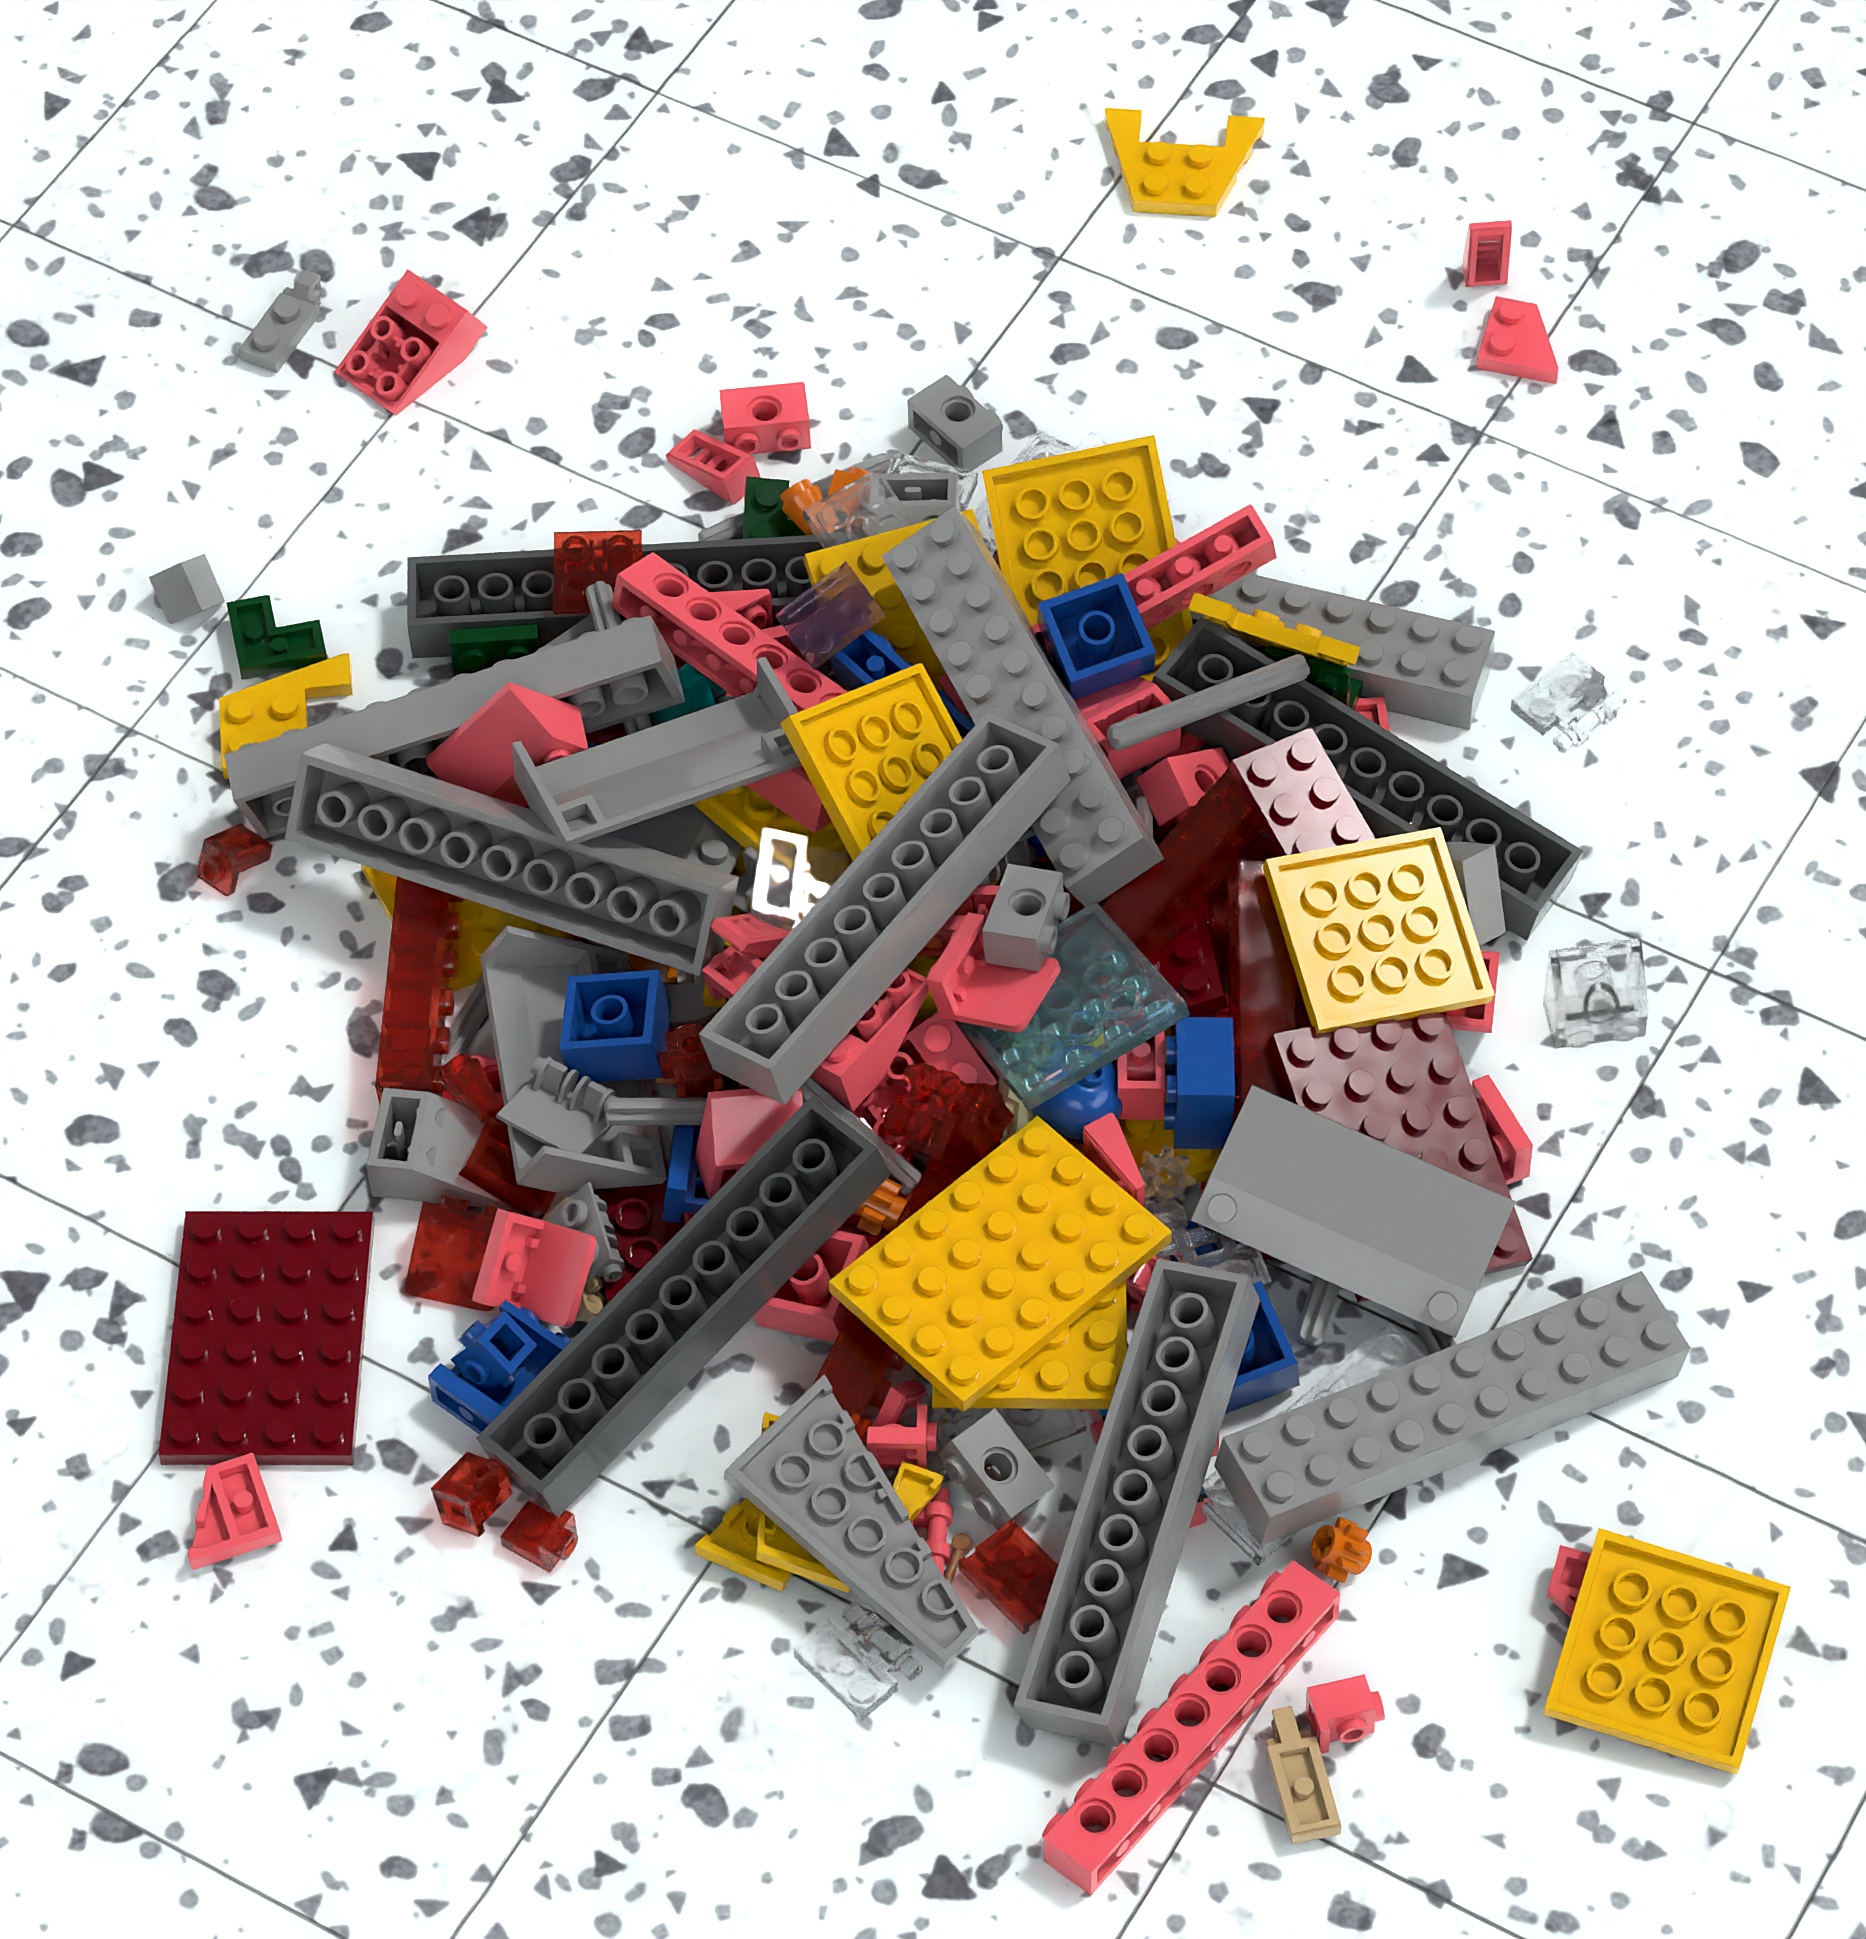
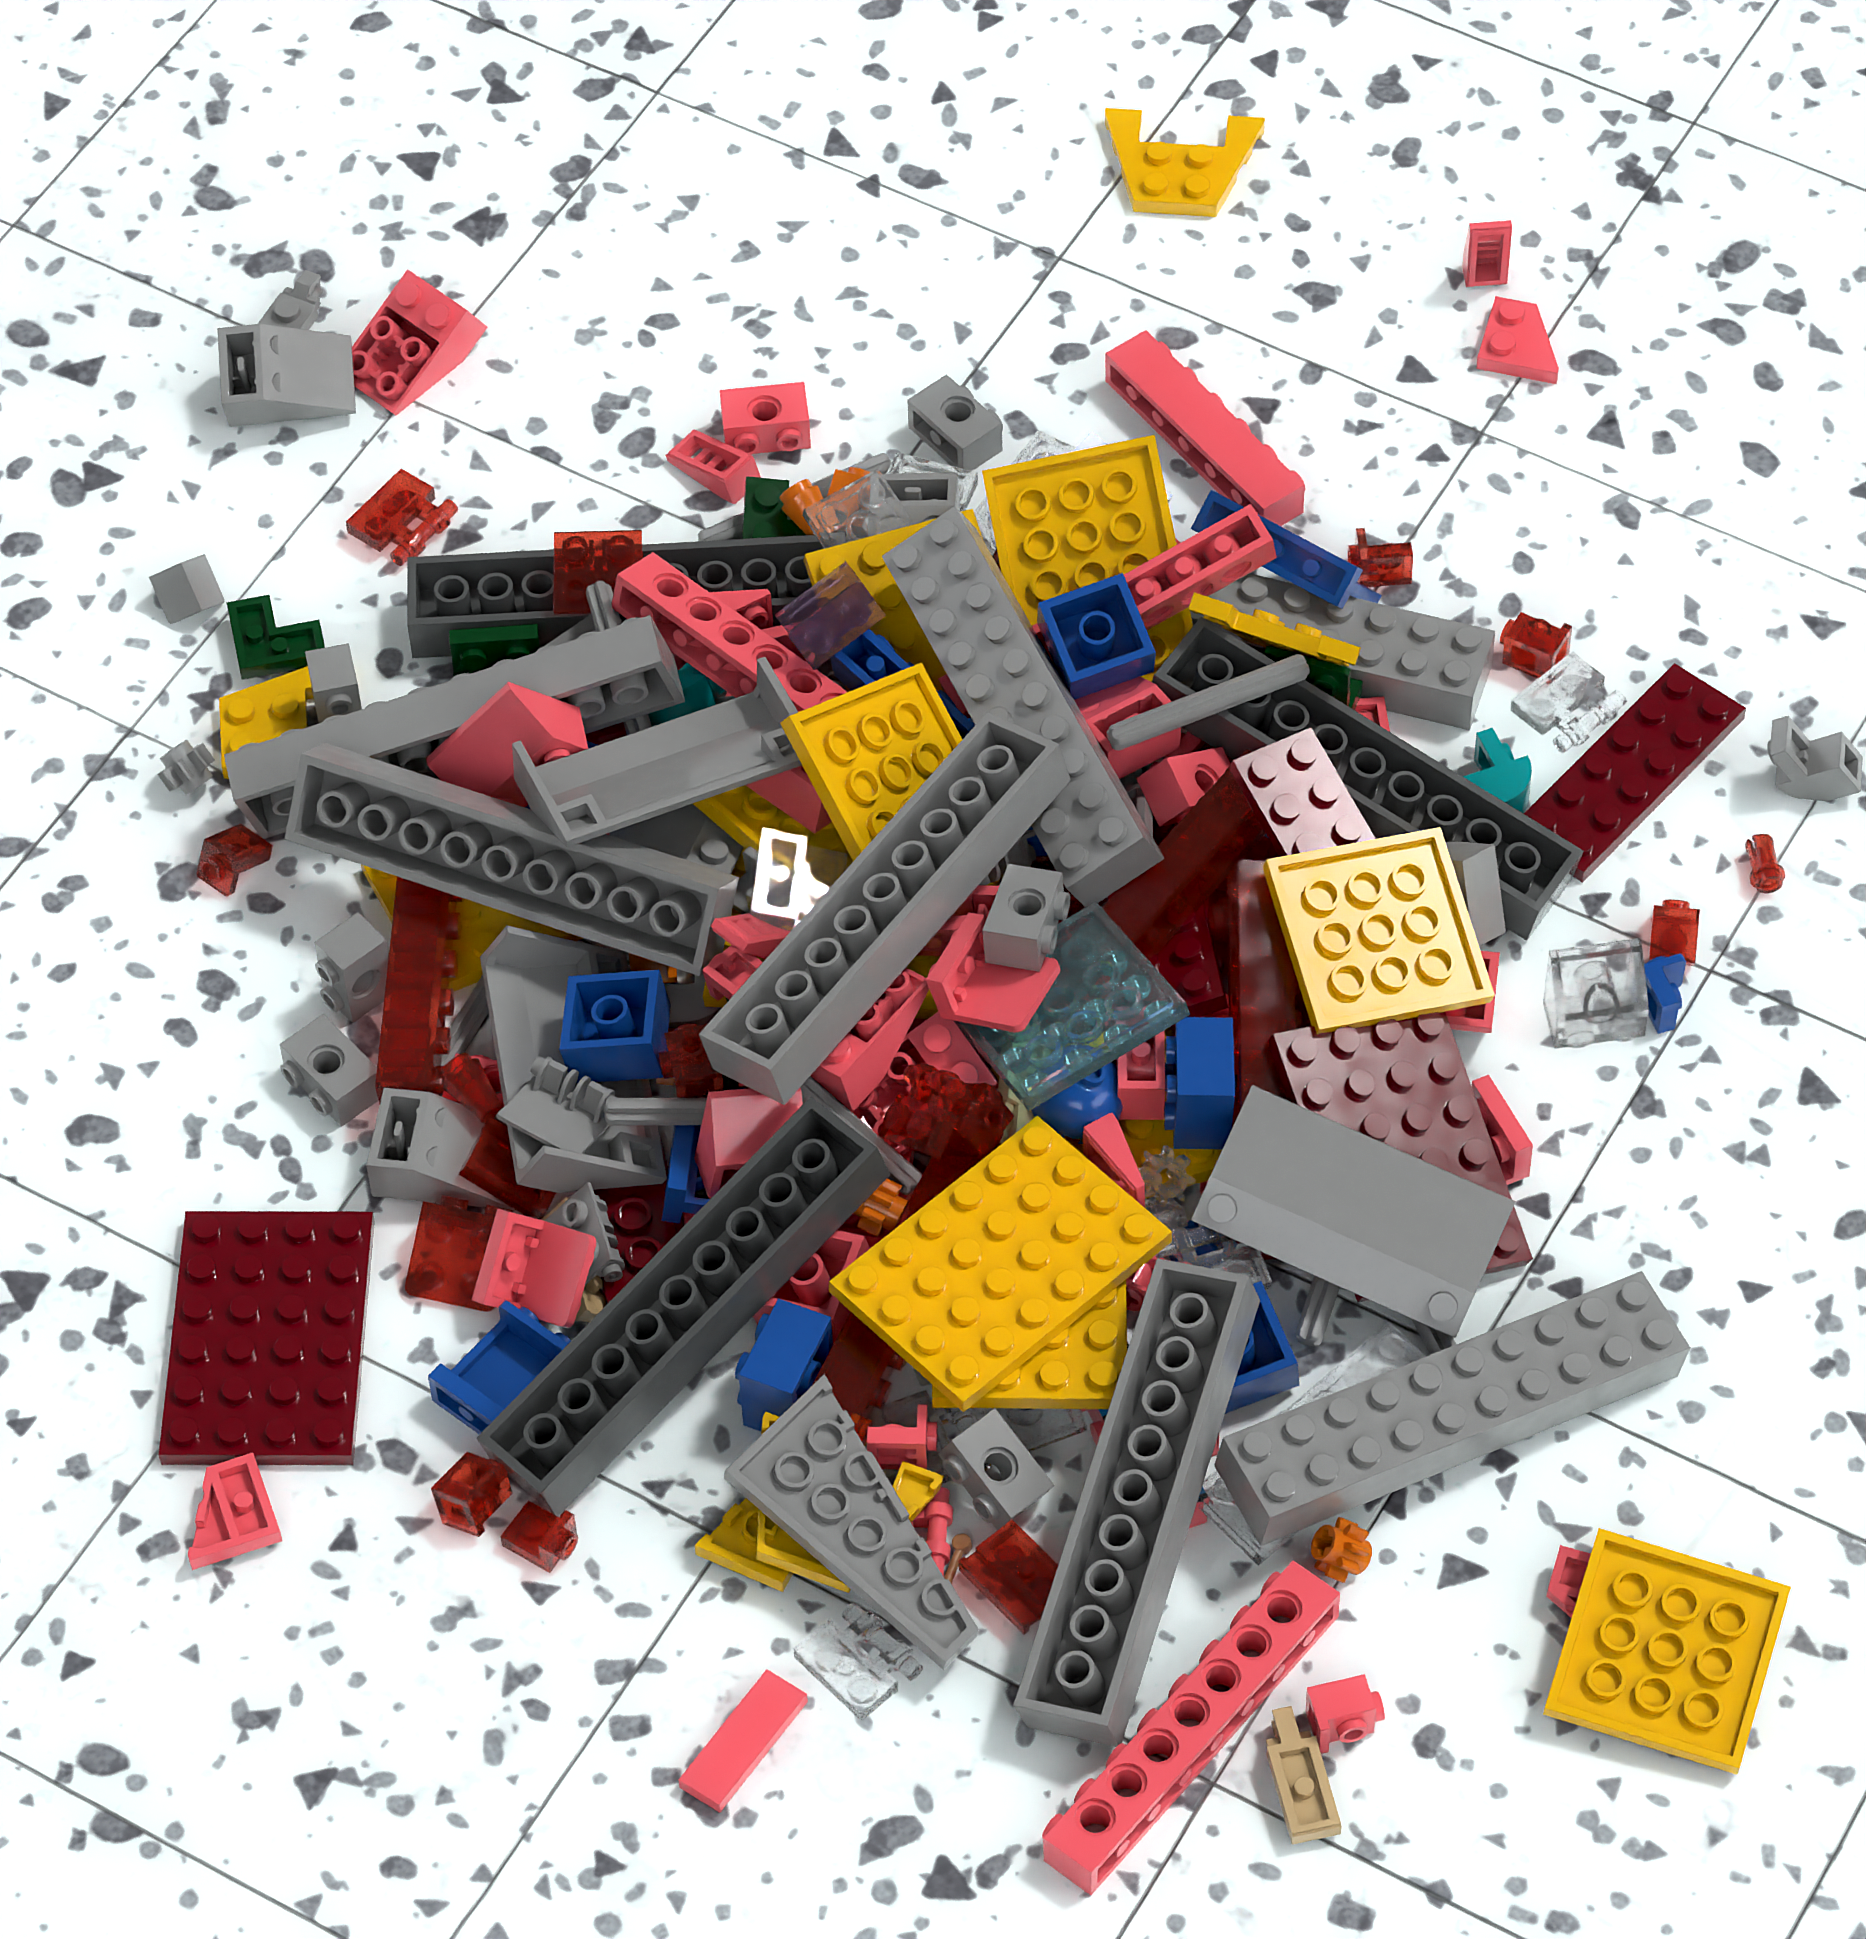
(186, 767): none -> light grey gear
(284, 374): none -> light grey slope
(324, 1049): none -> light grey brick
(333, 681): none -> light grey brick
(352, 967): none -> light grey brick
(393, 508): none -> clear red plate
(493, 1352): blue brick -> none
(743, 1740): none -> coral tile
(783, 1360): none -> blue brick
(898, 1400): coral tile -> none
(1203, 429): none -> coral brick
(1297, 558): none -> blue fence
(1383, 563): none -> clear red bracket
(1499, 771): none -> teal brick
(1534, 644): none -> clear red brick
(1636, 765): none -> dark red plate
(1662, 983): none -> blue bracket
(1674, 930): none -> clear red bracket
(1766, 873): none -> clear red pin
(1813, 768): none -> light grey brick

